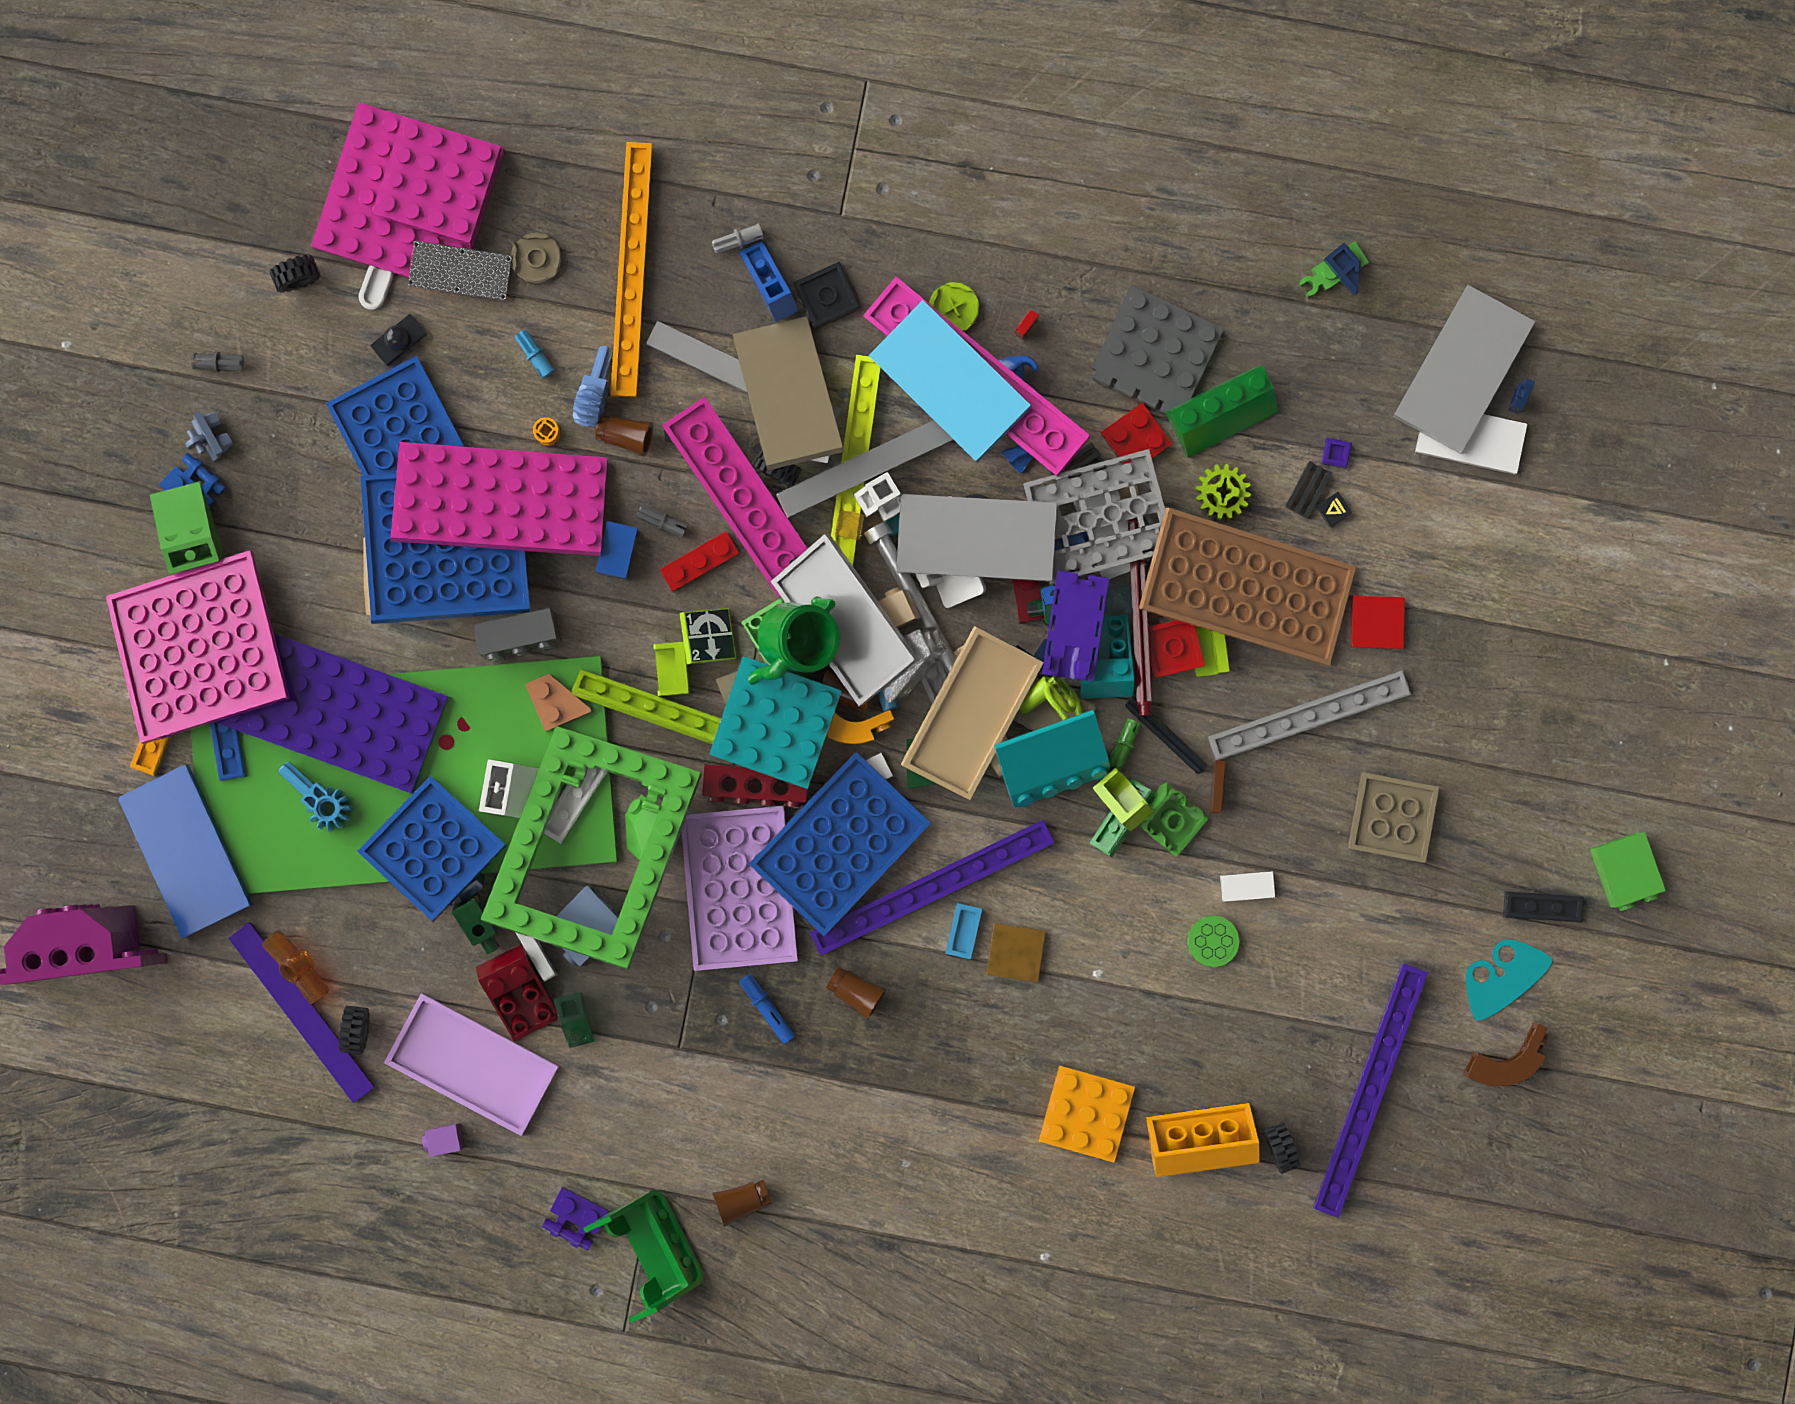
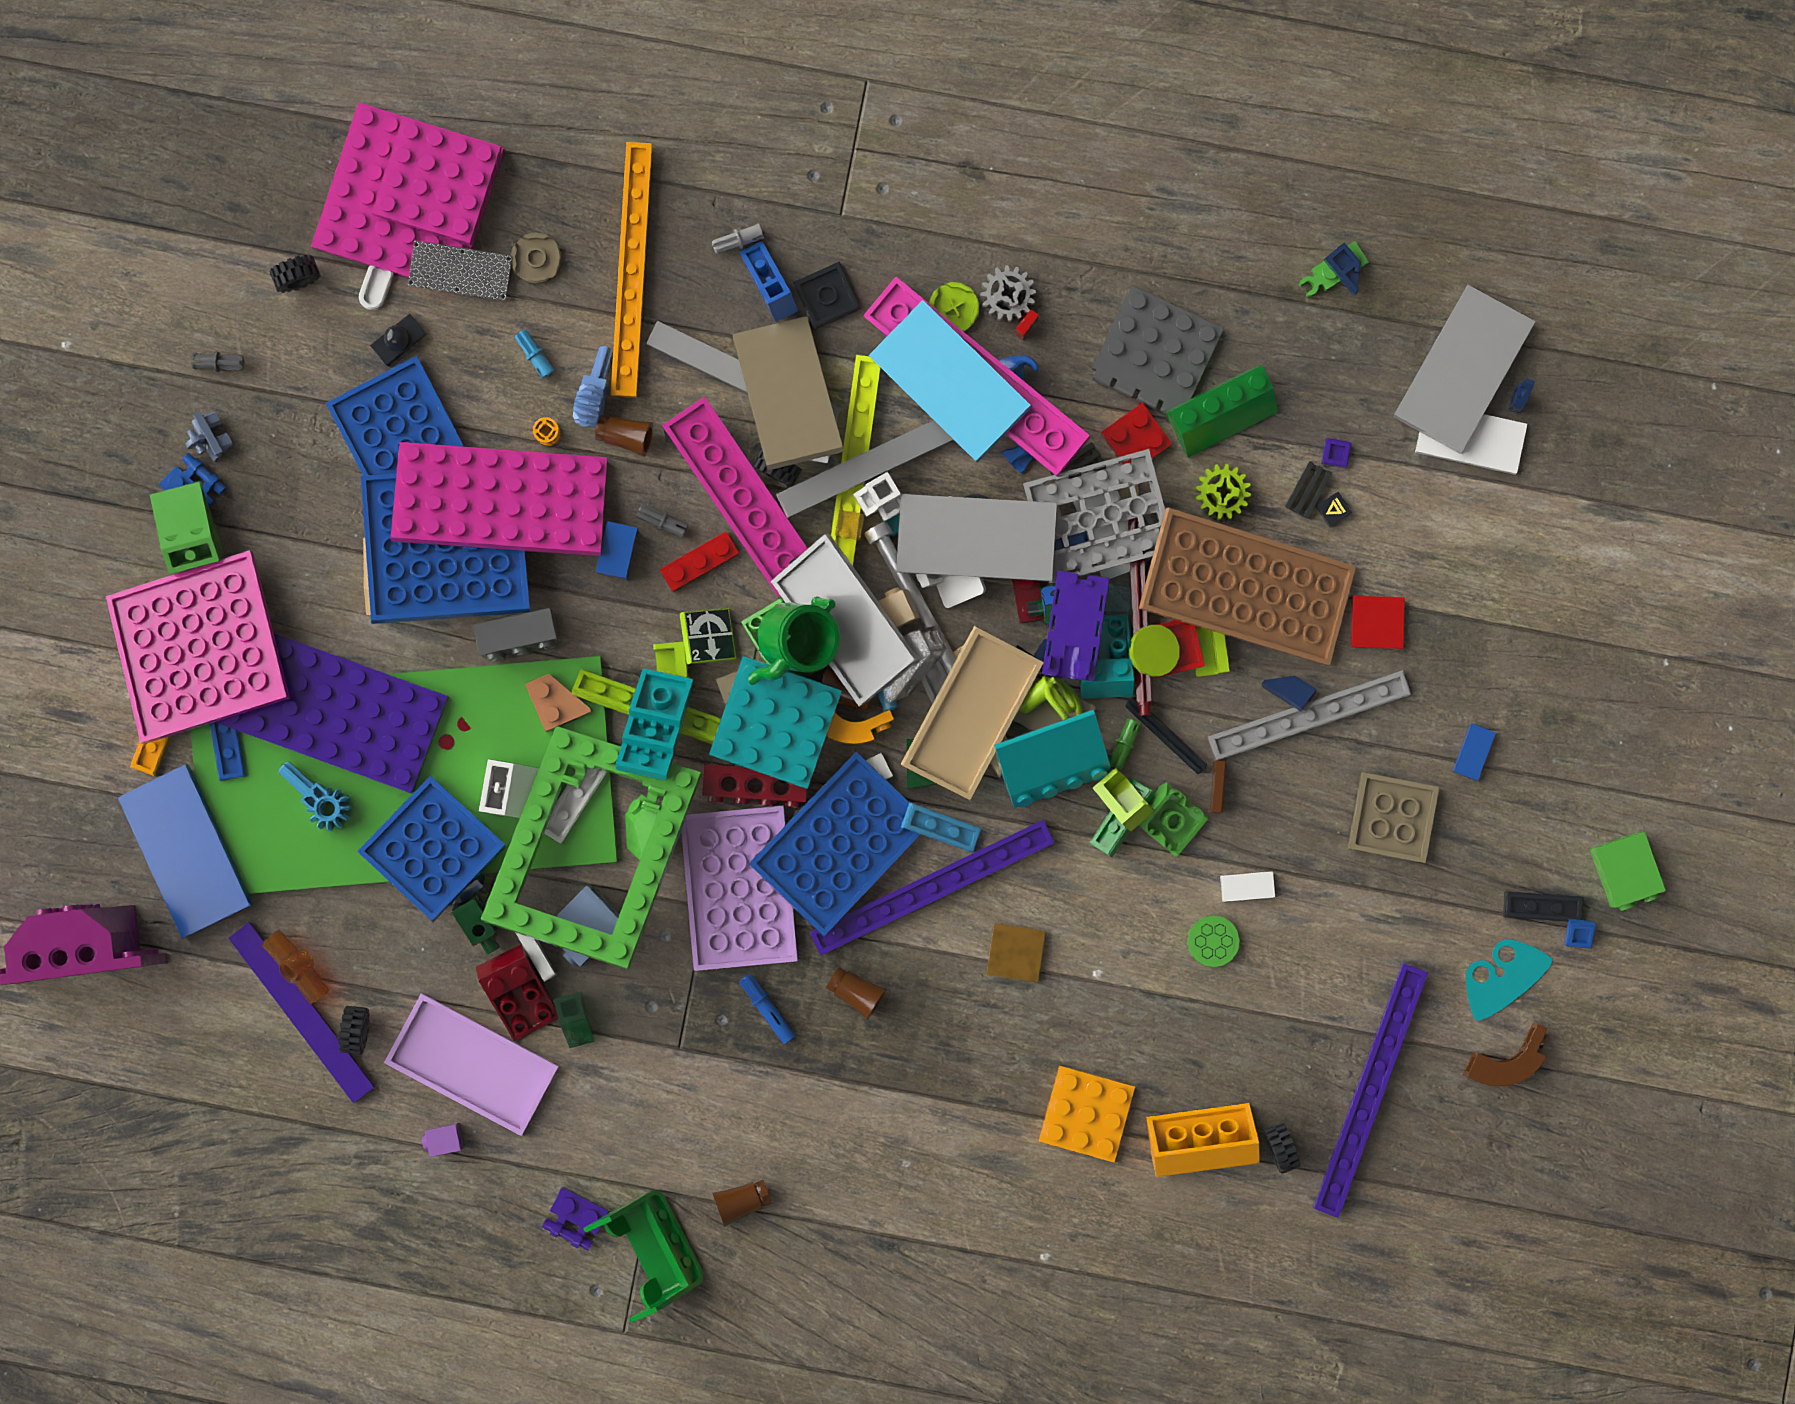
(654, 724): none -> teal slope
(941, 827): none -> dark azure tile
(963, 931): dark azure tile -> none
(1017, 289): none -> light grey gear
(1154, 650): none -> lime tile
(1291, 690): none -> dark blue tile
(1474, 752): none -> blue tile
(1580, 933): none -> blue tile

